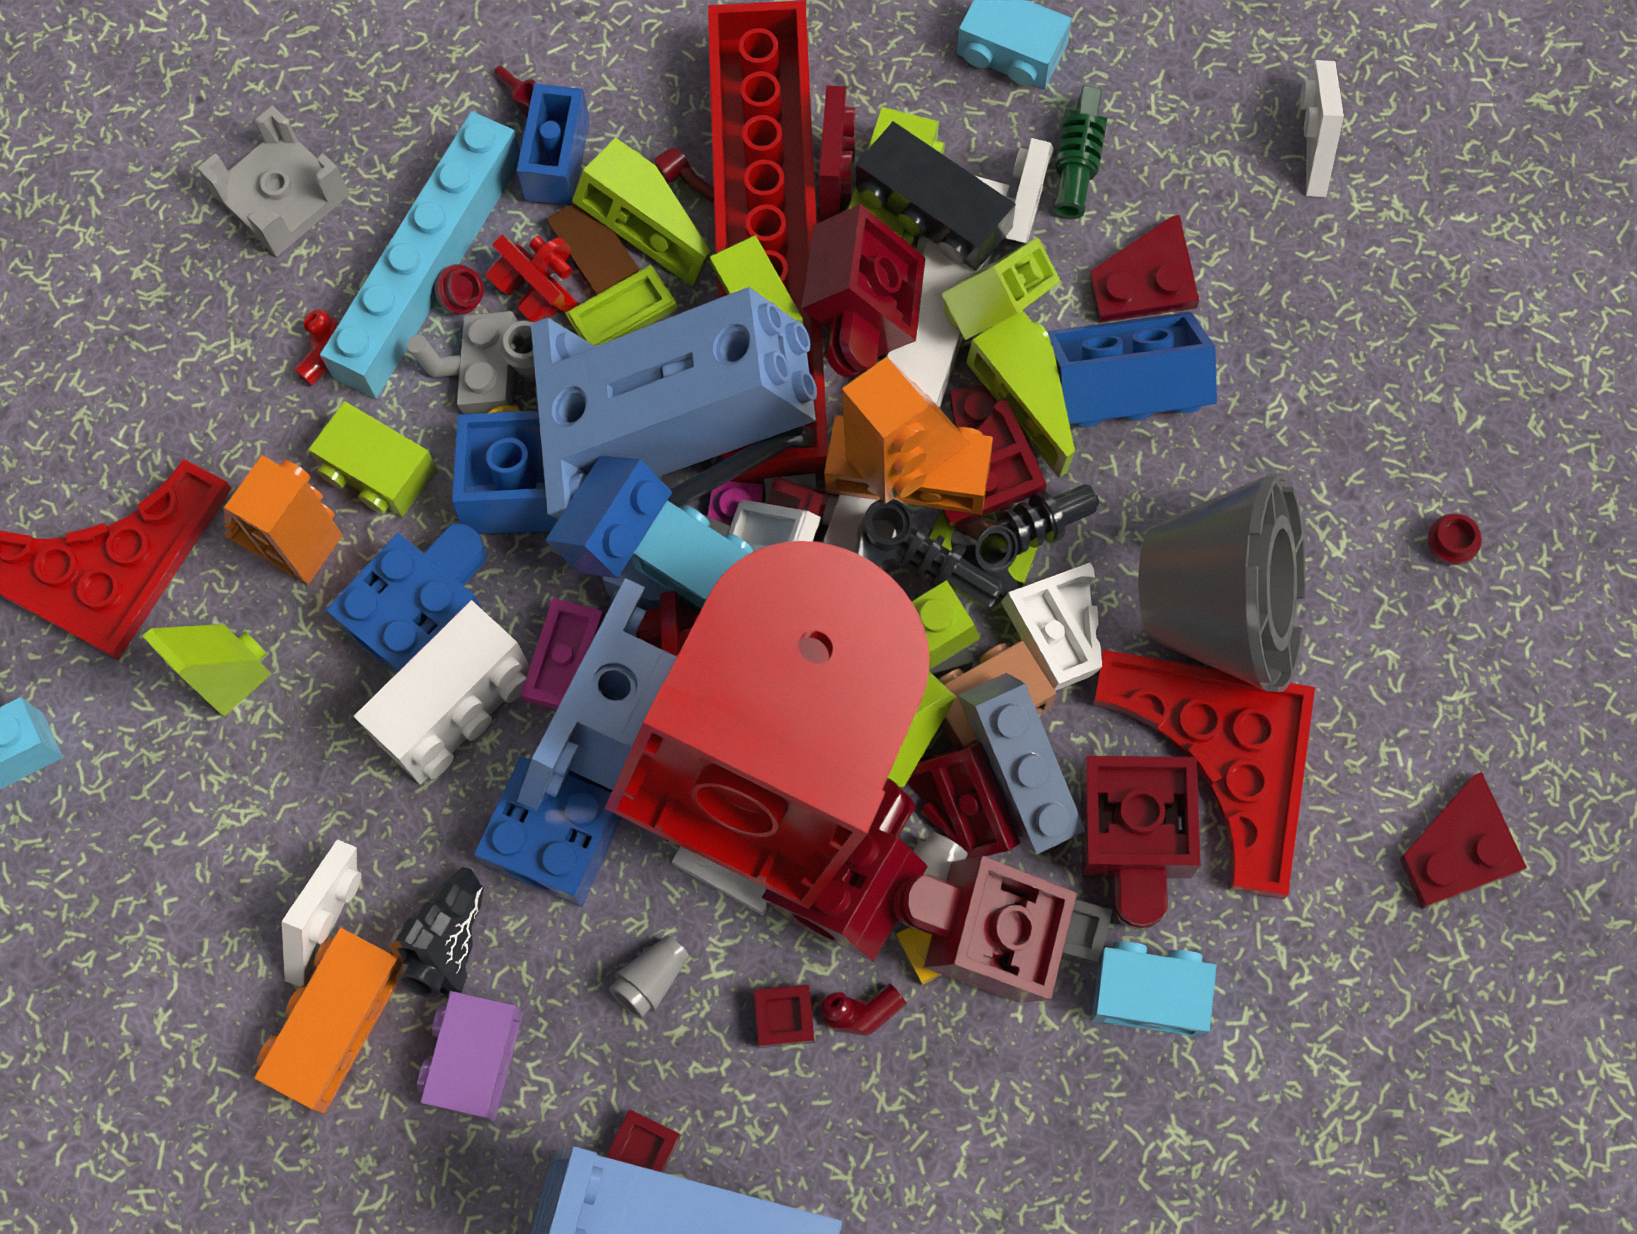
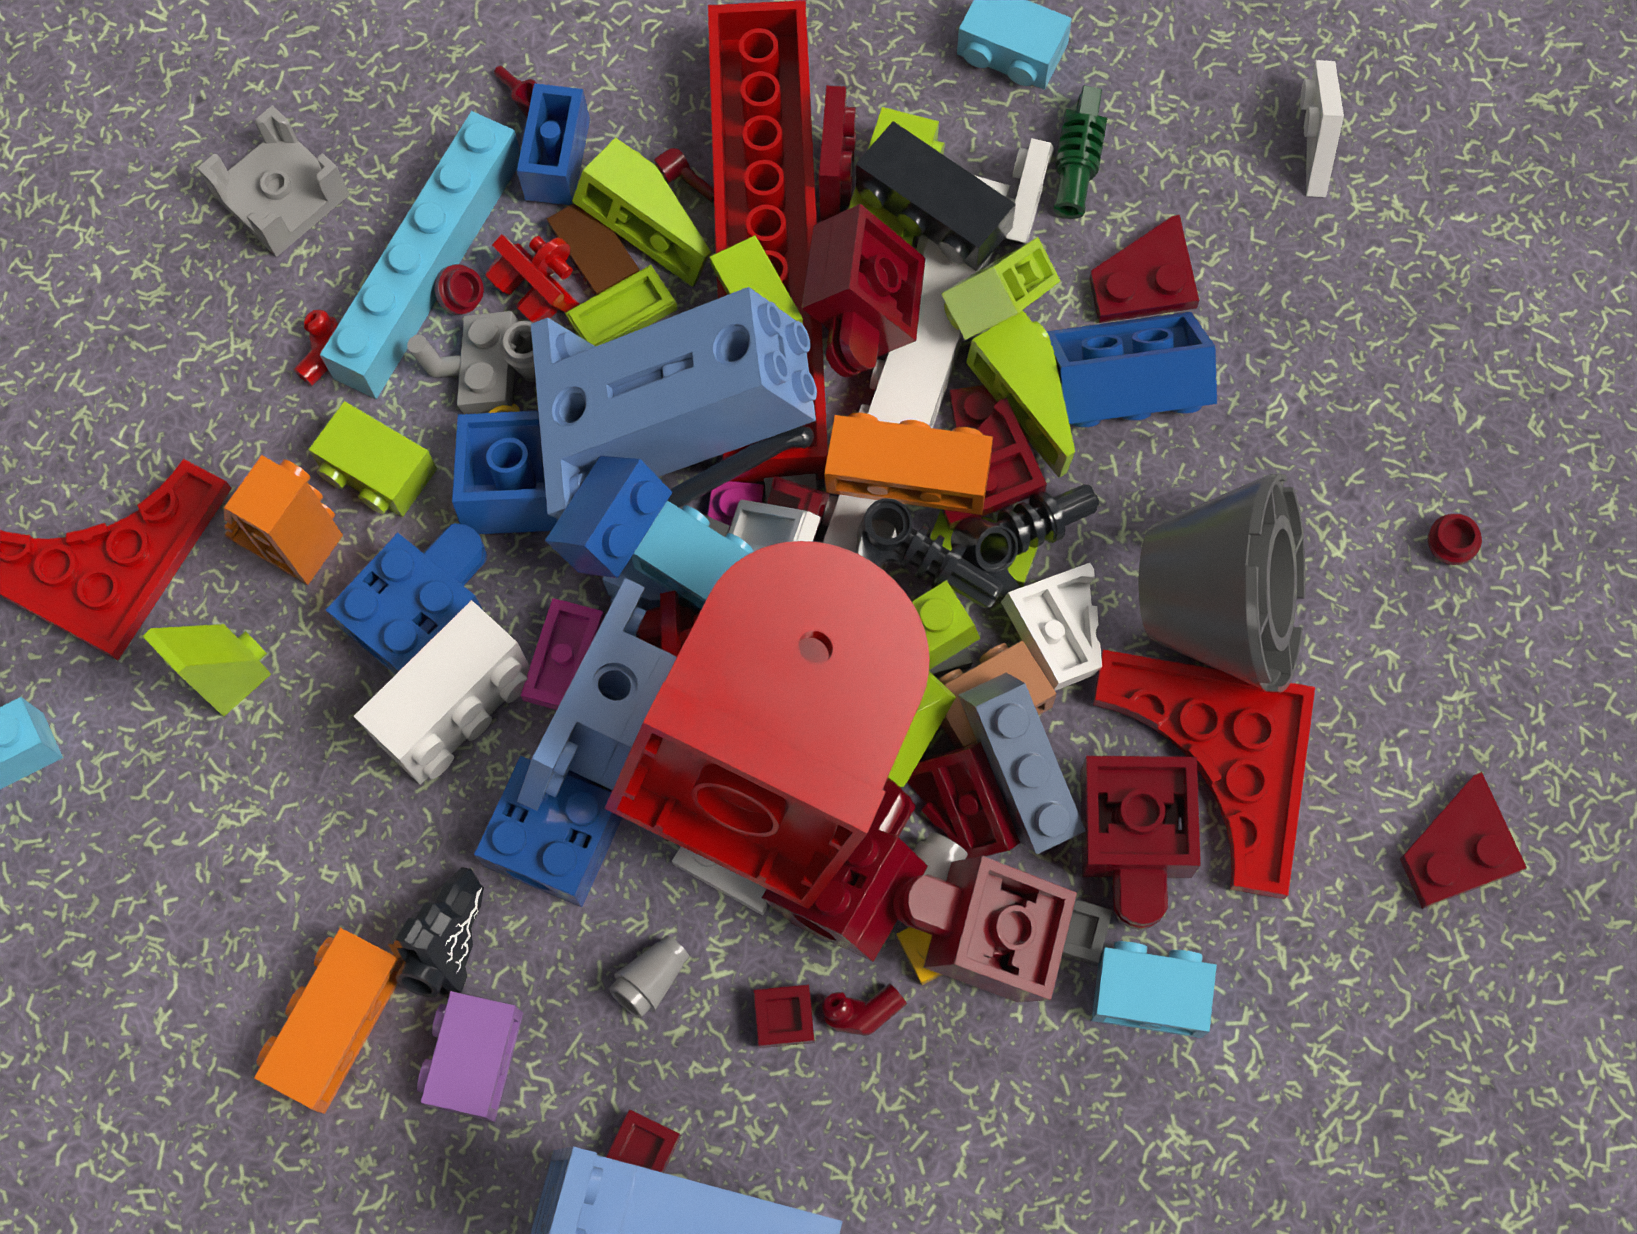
(317, 910): white wing -> none
(895, 431): orange wedge -> none

